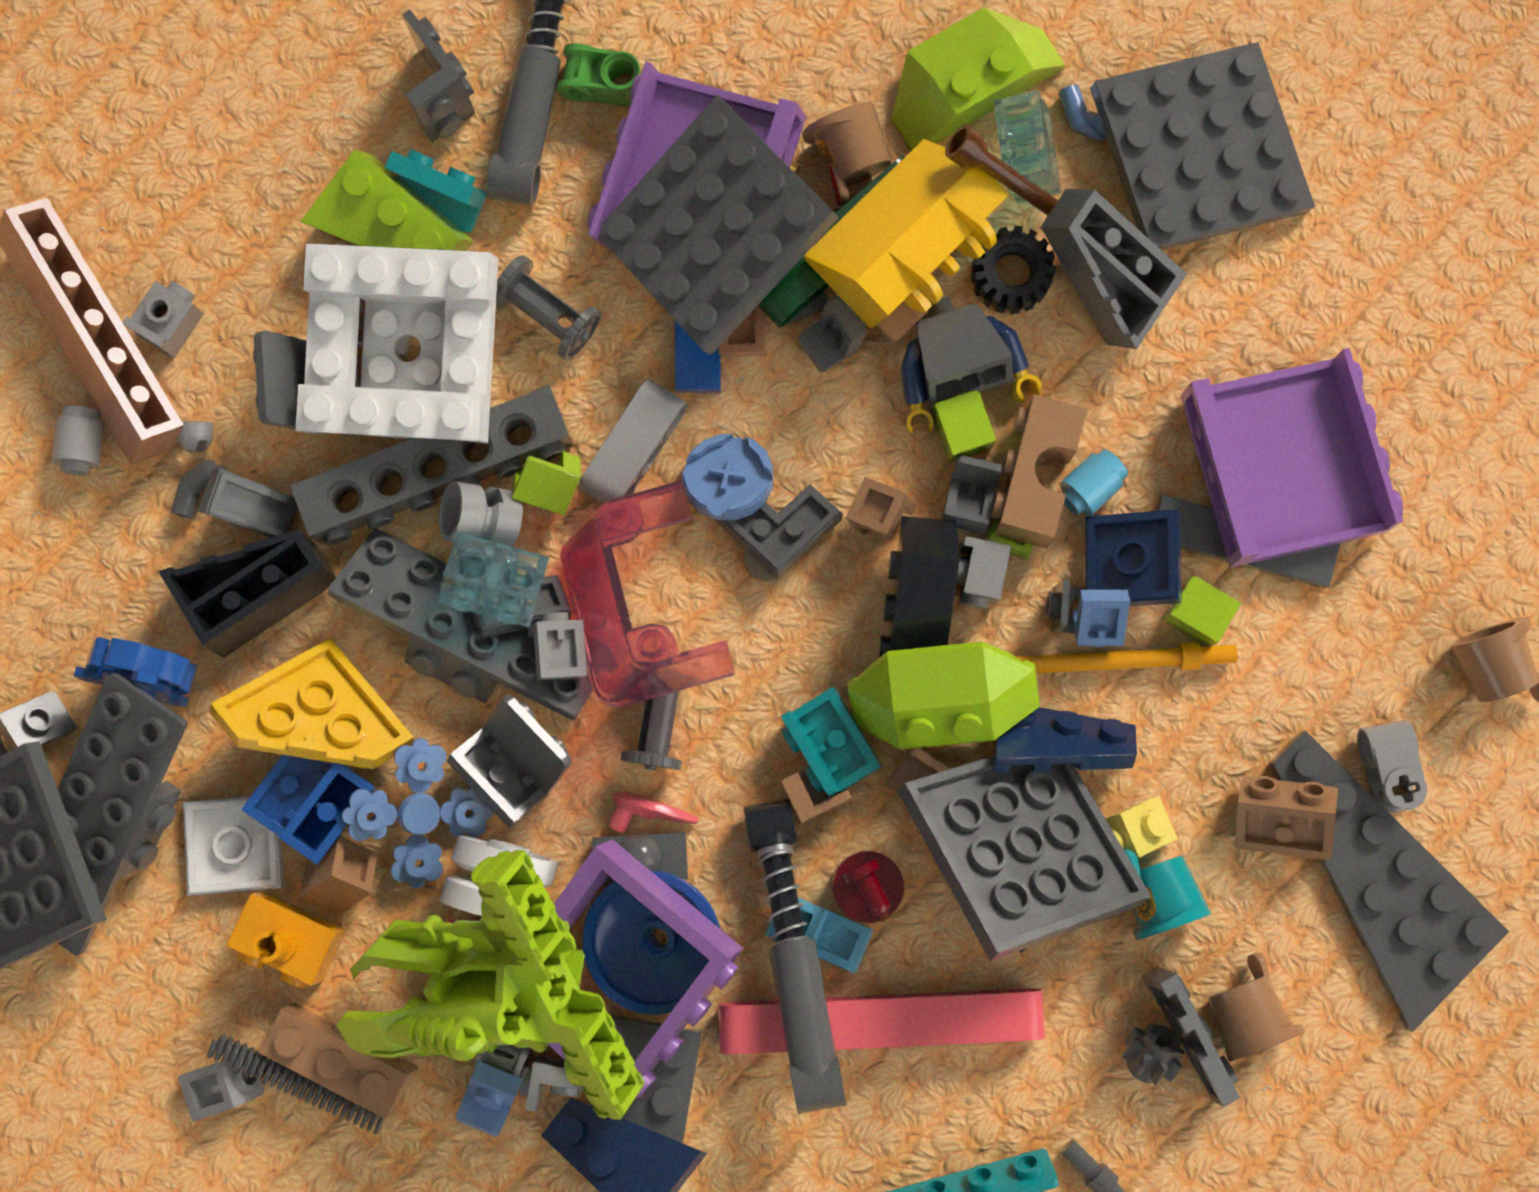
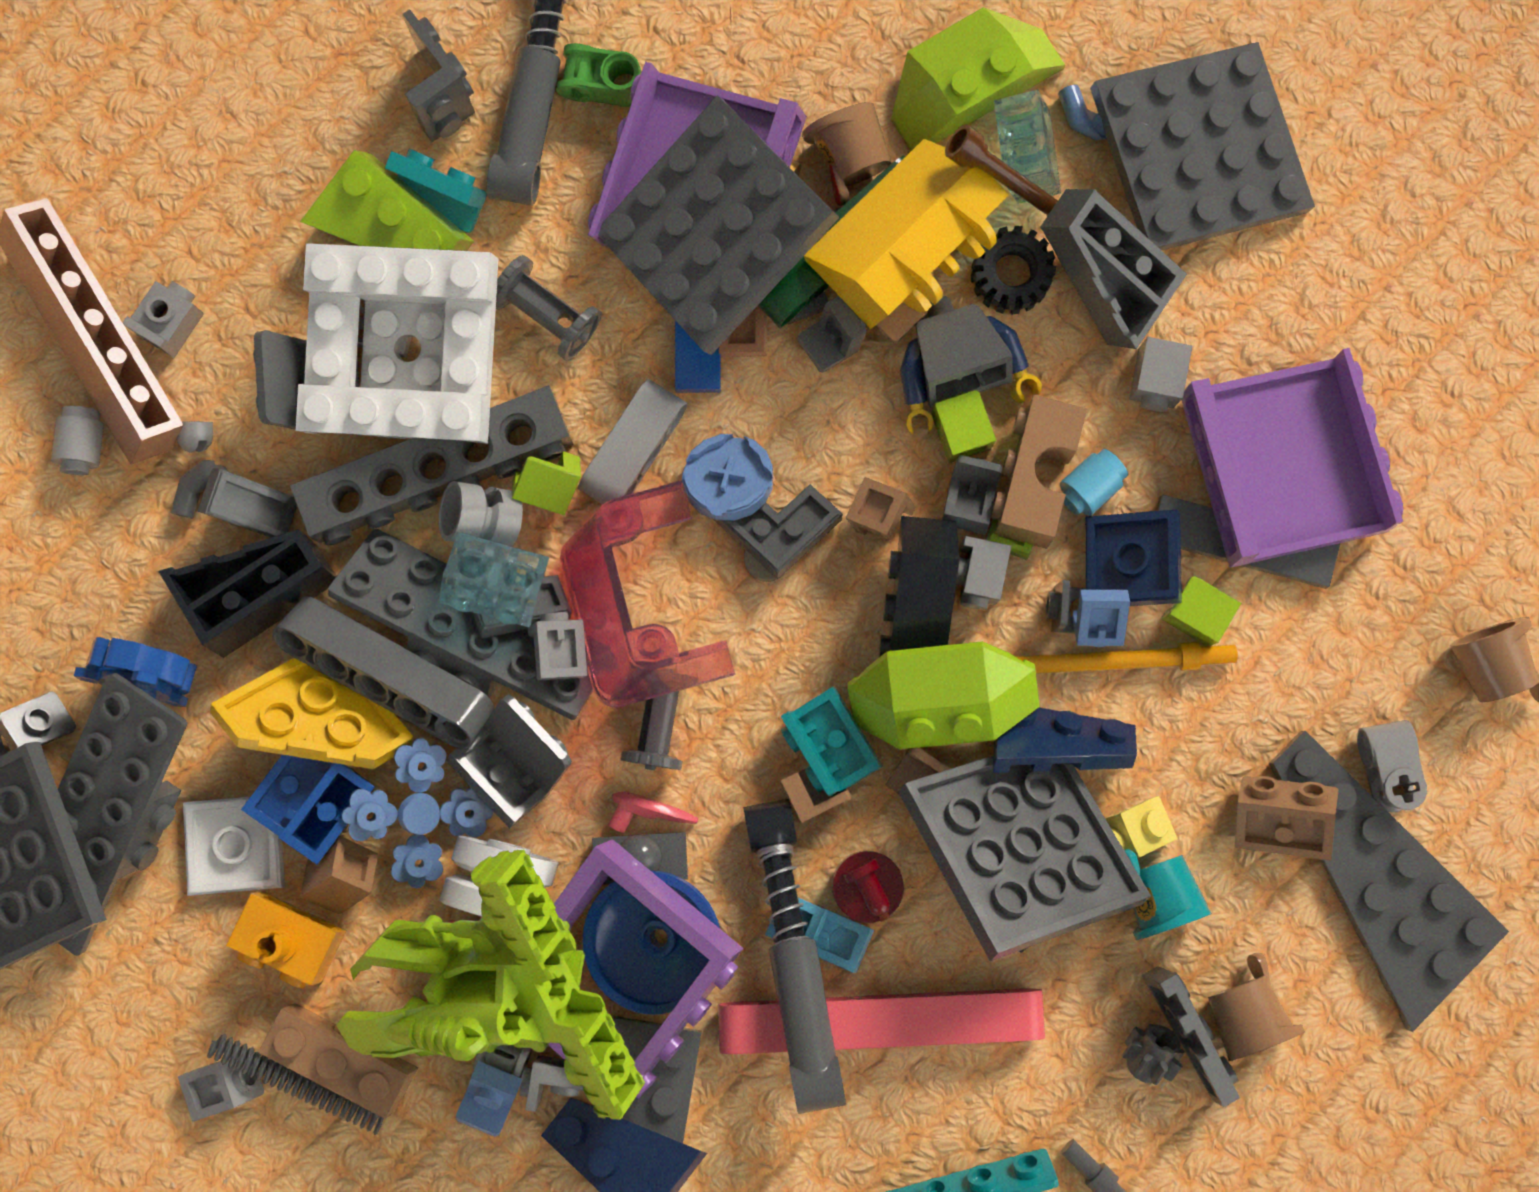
(383, 672): none -> dark grey beam
(1160, 374): none -> light grey brick

